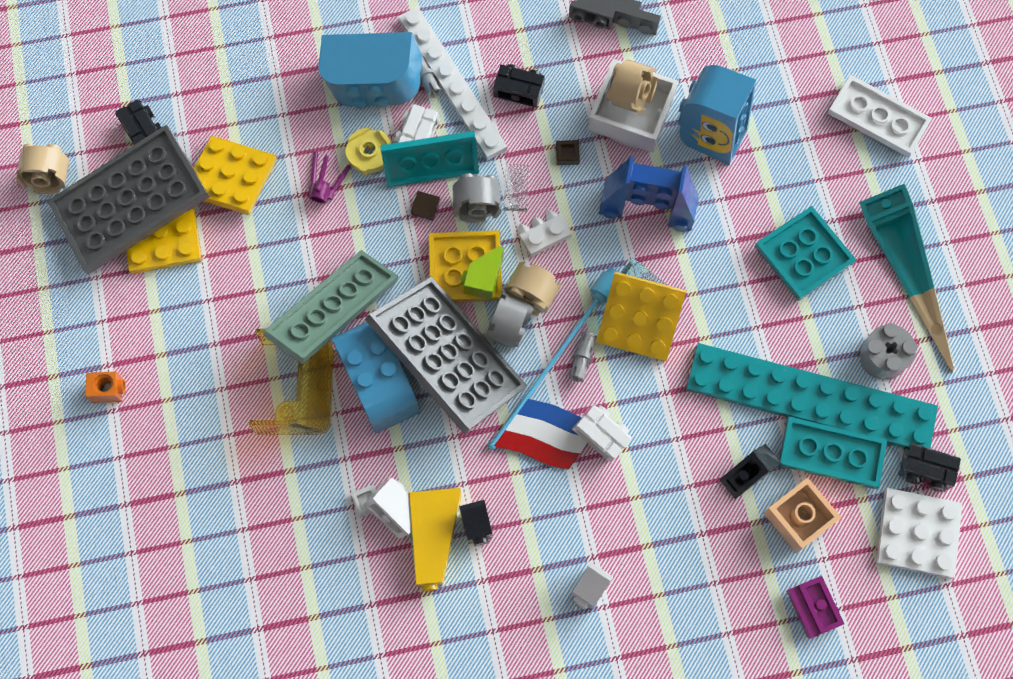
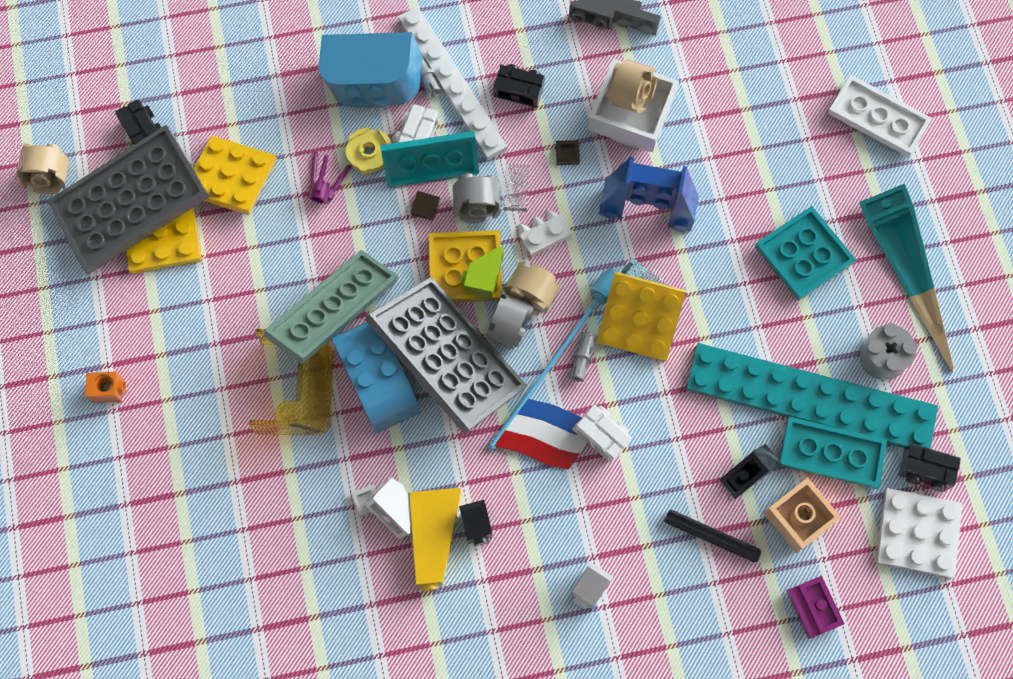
(712, 535): none -> black axle
(717, 112): dark azure brick -> none

